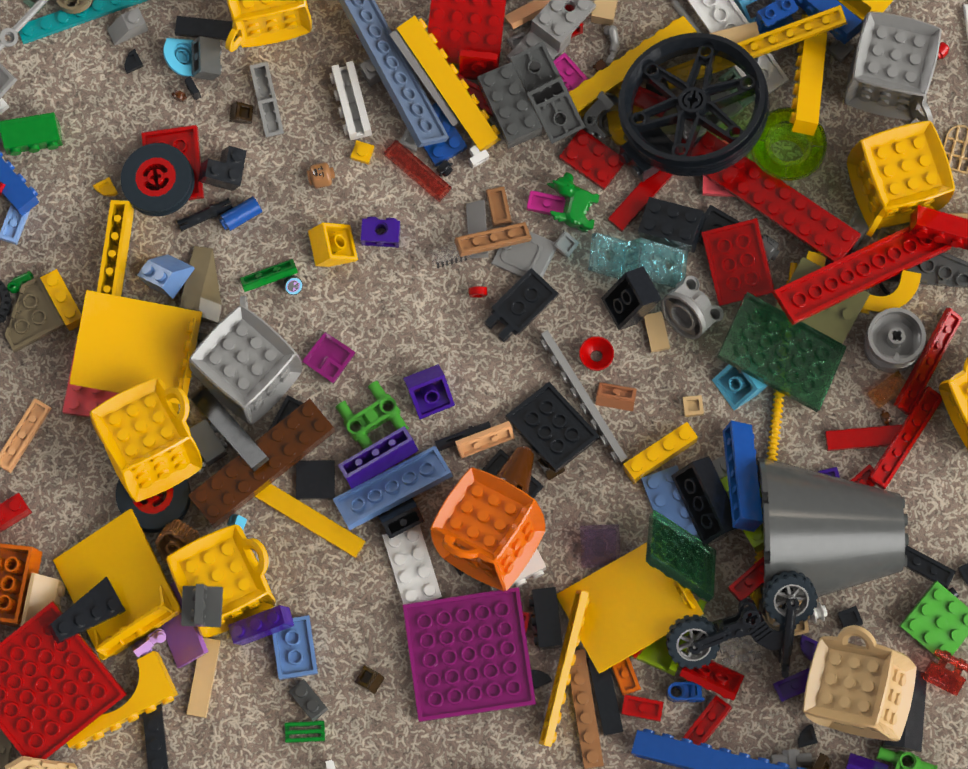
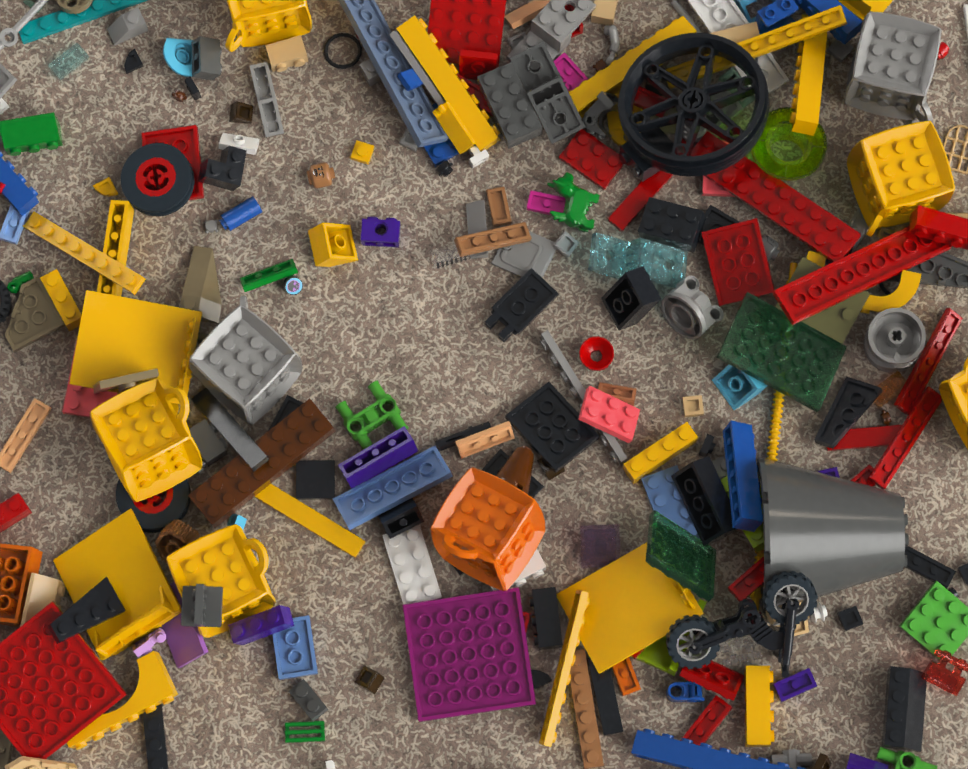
(68, 61): none -> clear light blue tile
(84, 253): none -> yellow plate
(125, 382): none -> dark tan plate
(165, 274): medium blue slope -> none
(202, 27): black tile -> none
(203, 680): tan tile -> none
(205, 214): black pin -> none
(211, 226): none -> light grey piece
(239, 141): none -> white plate
(287, 54): none -> tan brick
(329, 357): magenta plate -> none
(347, 65): none -> black piece
(351, 101): white brick -> none
(409, 79): none -> blue tile
(417, 171): clear red tile -> none
(429, 391): dark purple slope -> none
(454, 127): none -> yellow hinge
(477, 292): red tile -> none
(609, 414): none -> coral plate
(642, 708): red plate -> none
(656, 332): tan tile -> none
(708, 446): none -> black plate
(757, 706): none -> yellow brick
(807, 737): black tile -> none
(808, 646): dark purple tile -> none
(845, 411): none -> black wing
(859, 687): tan piece -> none

